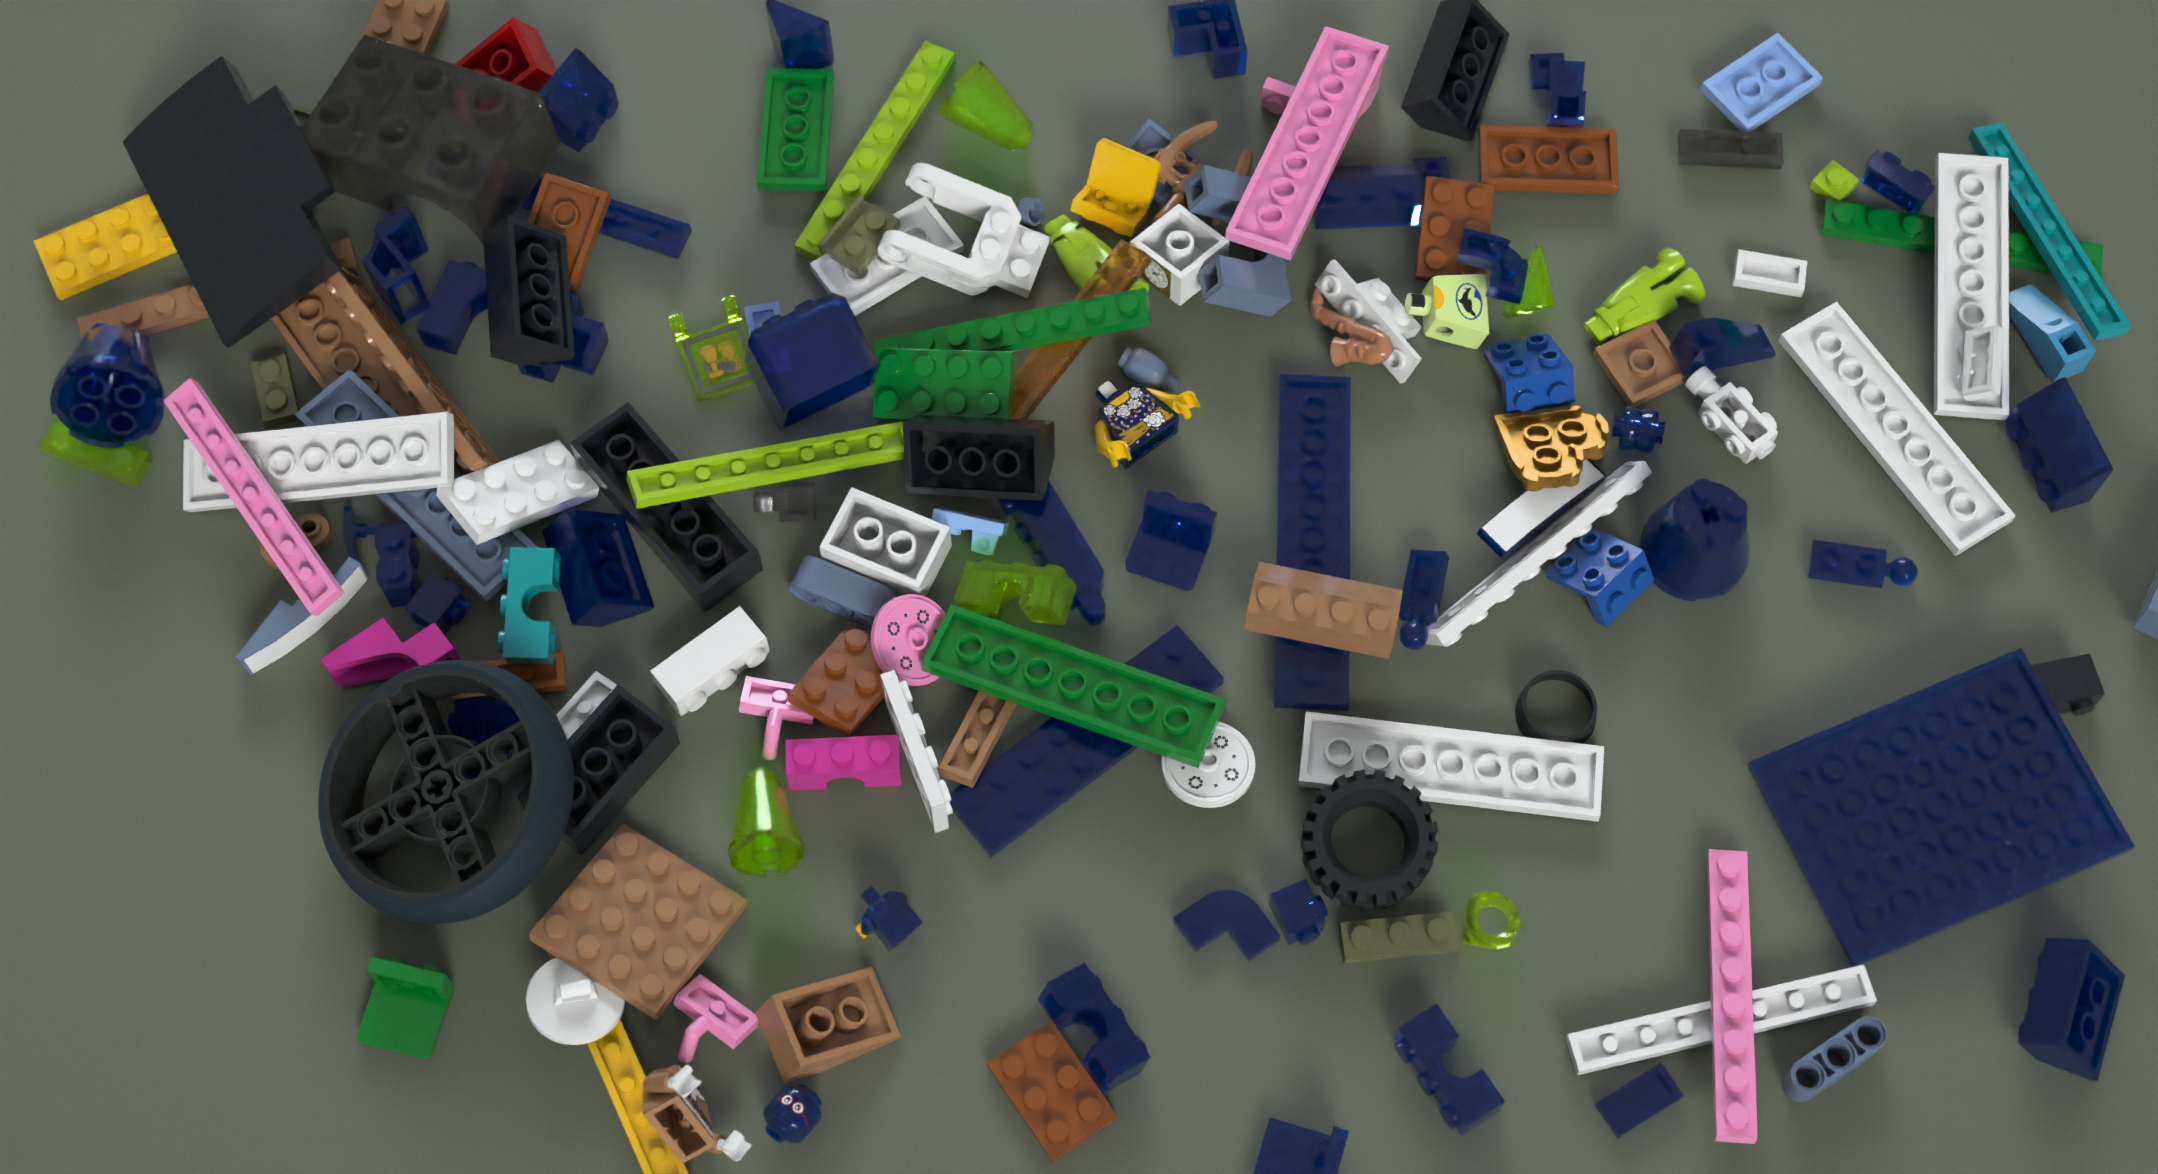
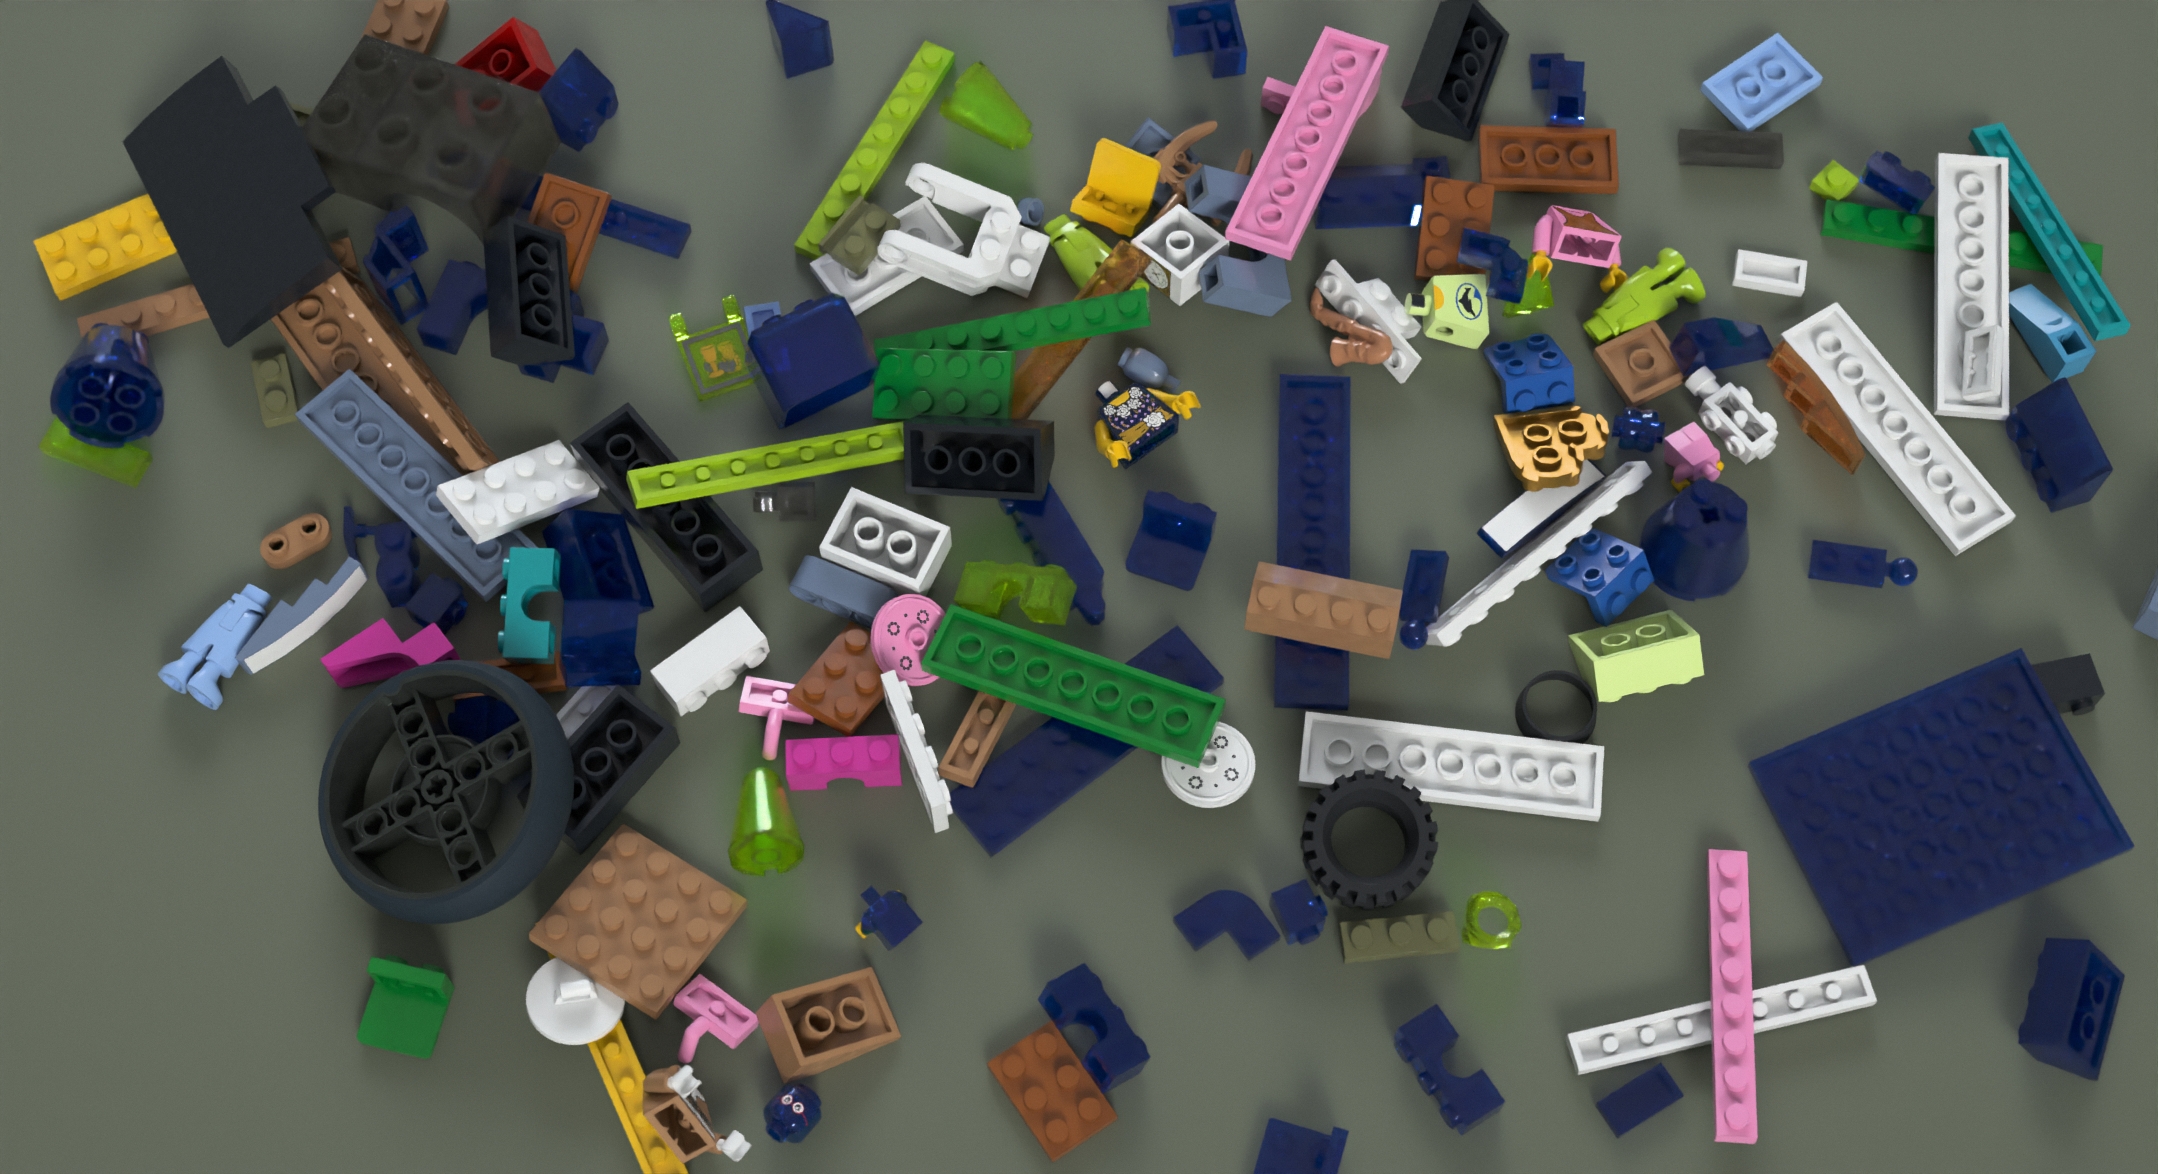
(216, 646): none -> light blue piece
(254, 497): bright pink plate -> none
(335, 460): white plate -> none
(599, 642): none -> clear blue bracket
(795, 129): green plate -> none
(985, 530): light blue hinge -> none
(1576, 238): none -> bright pink torso
(1637, 655): none -> yellowish green slope
(1691, 456): none -> bright pink piece
(1824, 417): none -> clear orange slope
(1846, 1046): sand blue beam -> none

